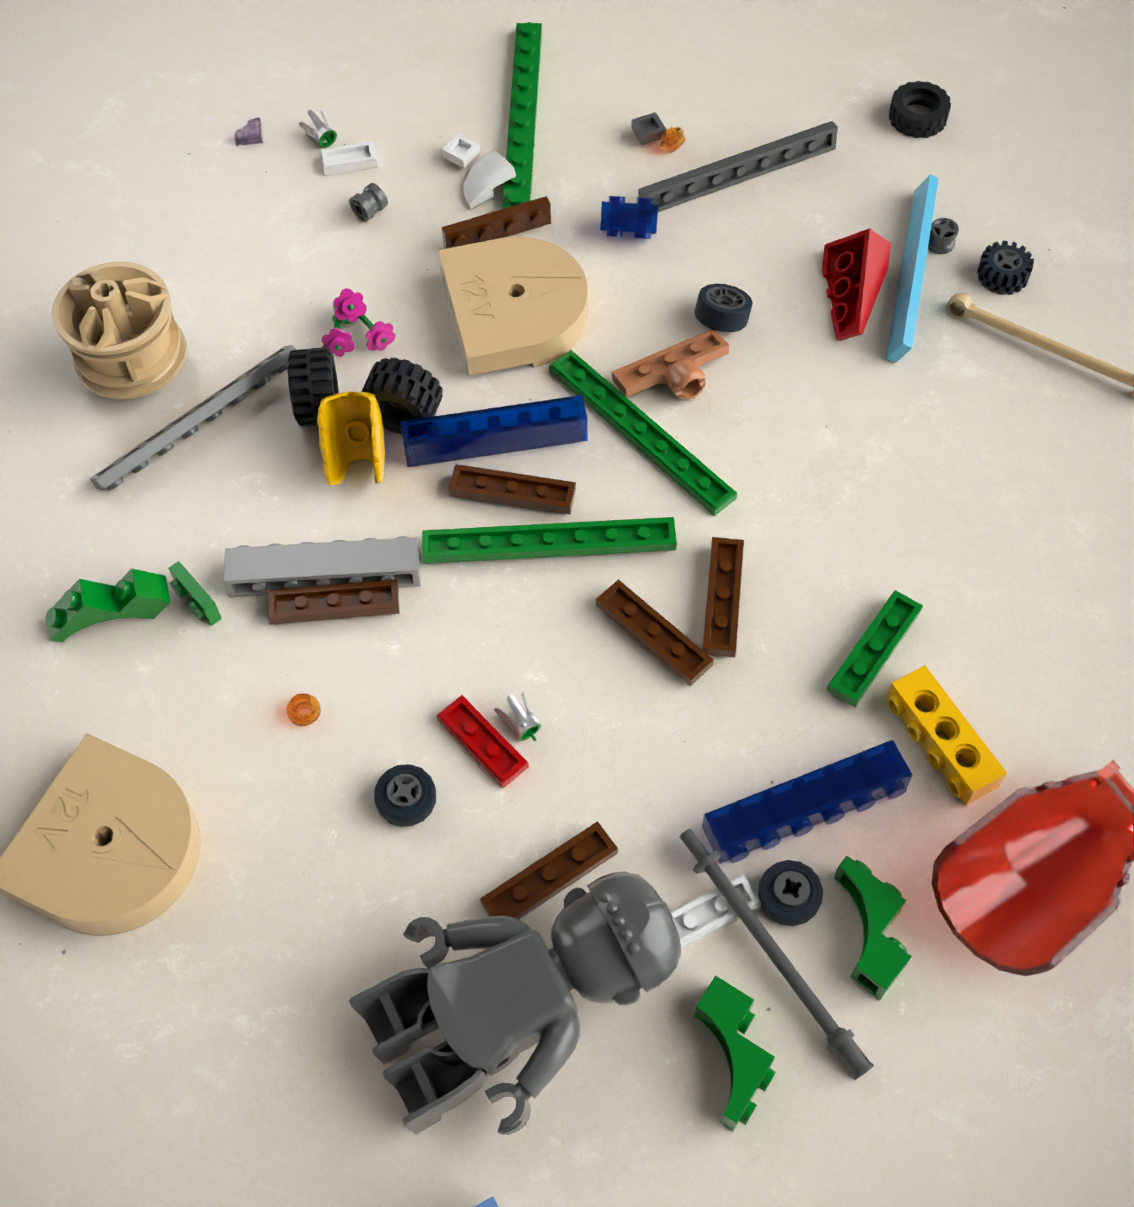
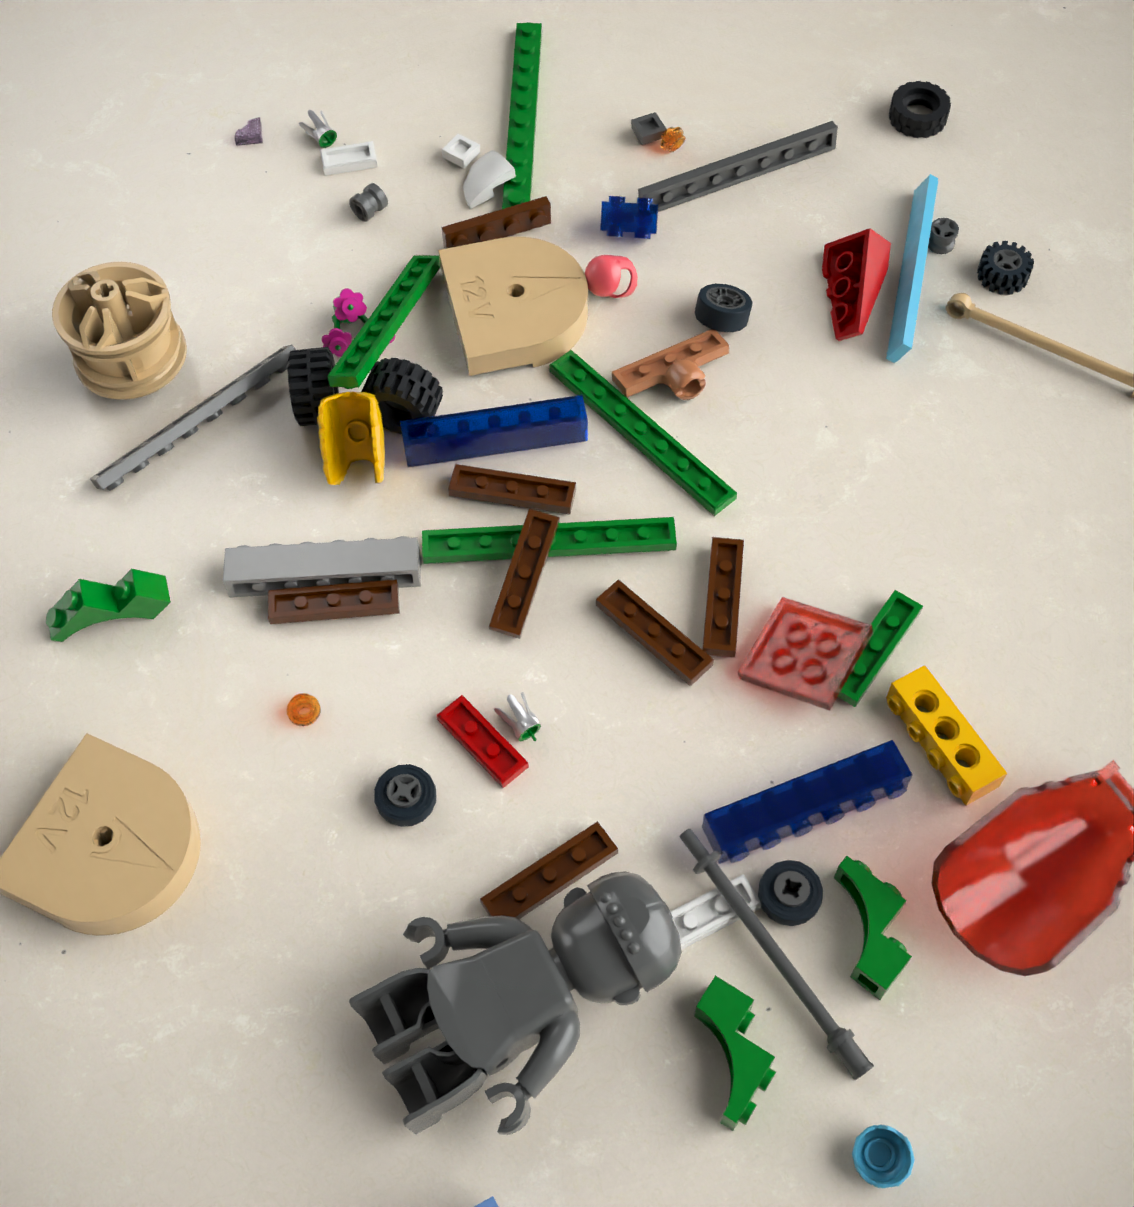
(200, 602): green plate -> none
(384, 322): none -> green plate
(524, 573): none -> reddish brown plate
(604, 275): none -> coral helmet
(805, 653): none -> clear red plate
(883, 1156): none -> medium azure hair

